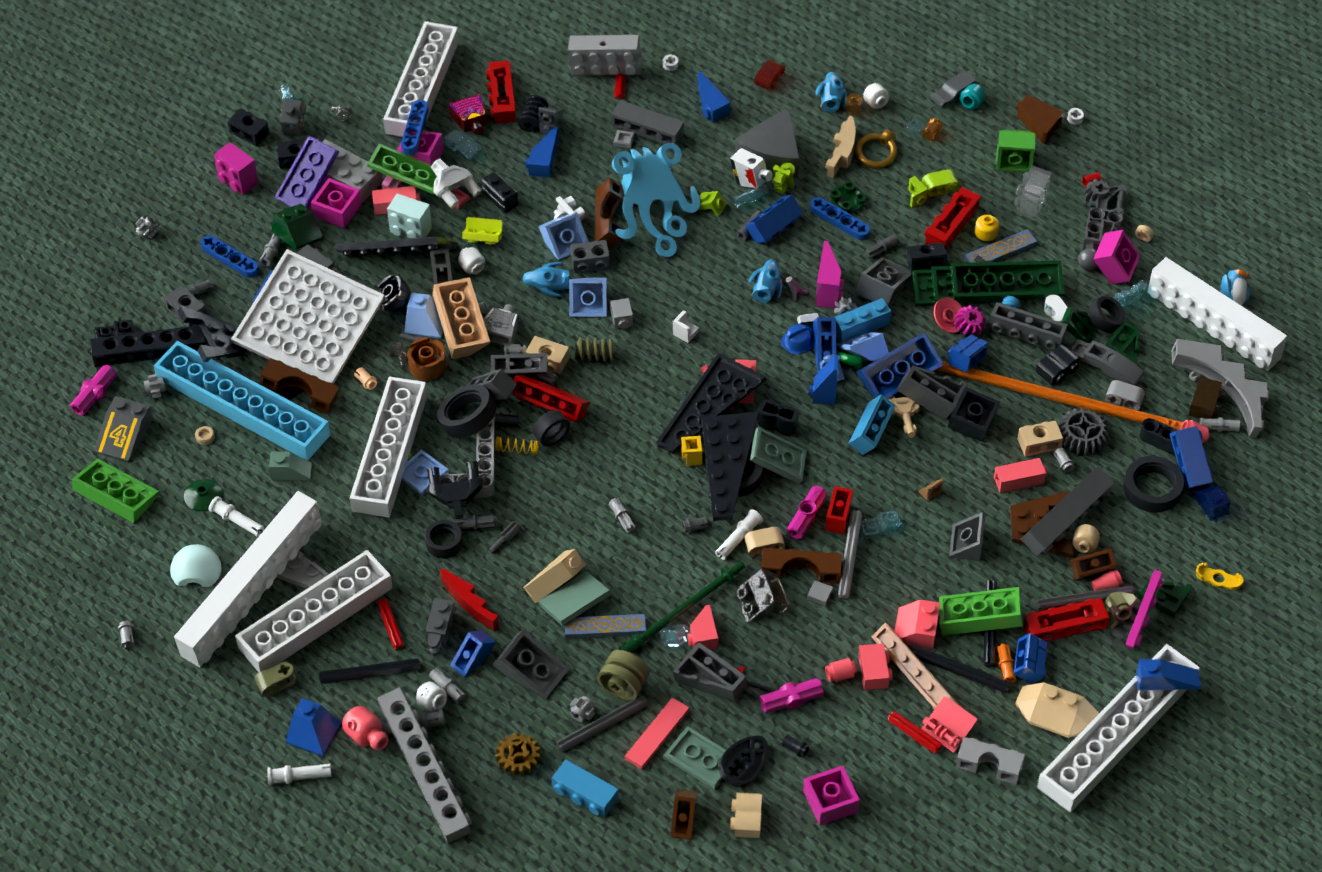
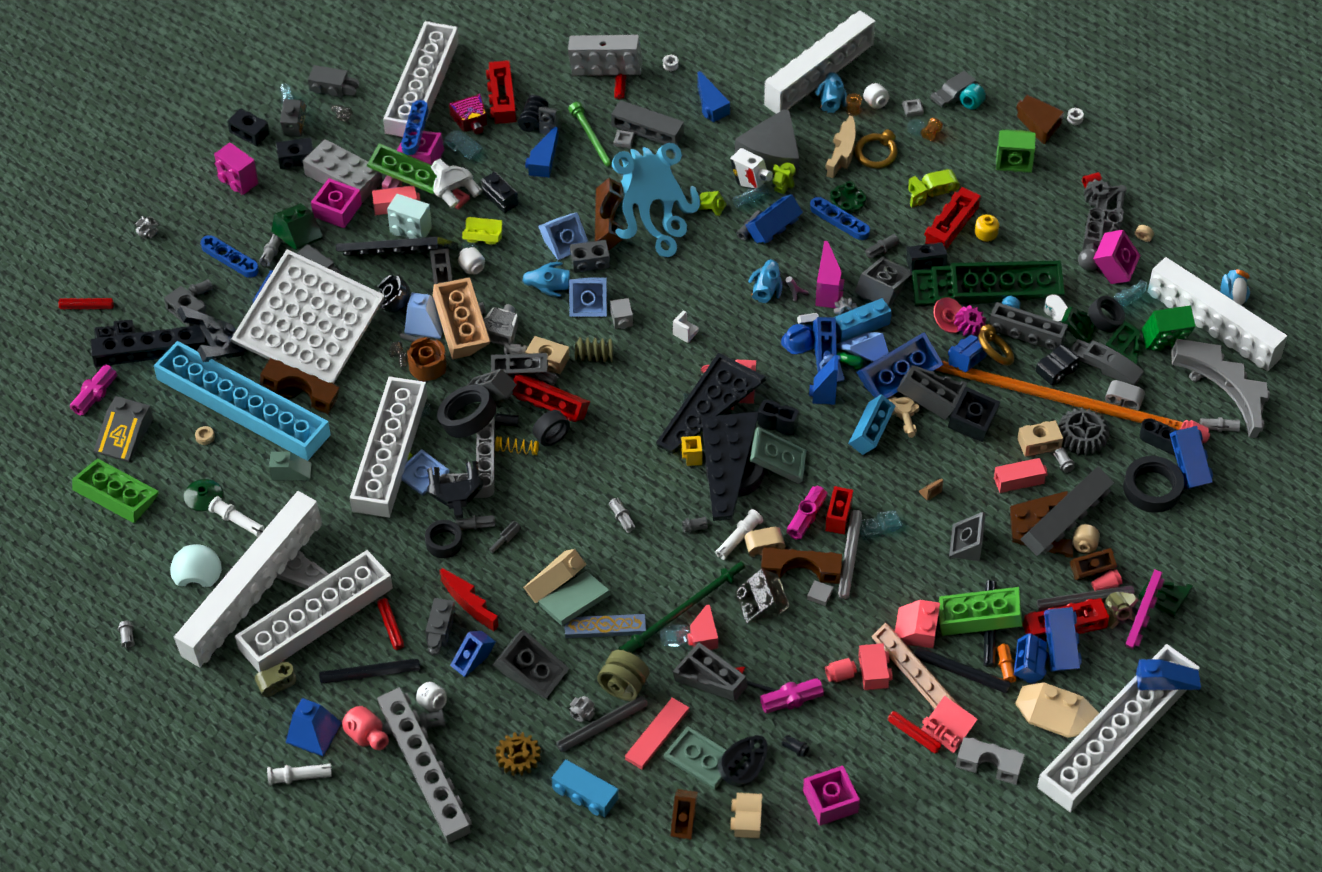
(86, 303): none -> red axle
(154, 386): light grey gear -> none
(307, 173): tile -> none
(331, 81): none -> dark grey hinge
(369, 382): light nougat pin -> none
(447, 684): light grey pin -> none
(565, 208): white hips -> none
(577, 111): none -> bright green piece
(769, 75): clear red beam -> none
(813, 65): none -> white brick
(913, 108): none -> light grey tile
(986, 335): none -> pearl gold piece
(1004, 247): sand blue tile -> none
(1032, 192): clear brick -> none
(1062, 639): none -> blue brick
(1167, 326): none -> green brick
(1205, 399): dark brown brick -> none
(1206, 574): yellow piece -> none
(1212, 501): clear blue slope -> none

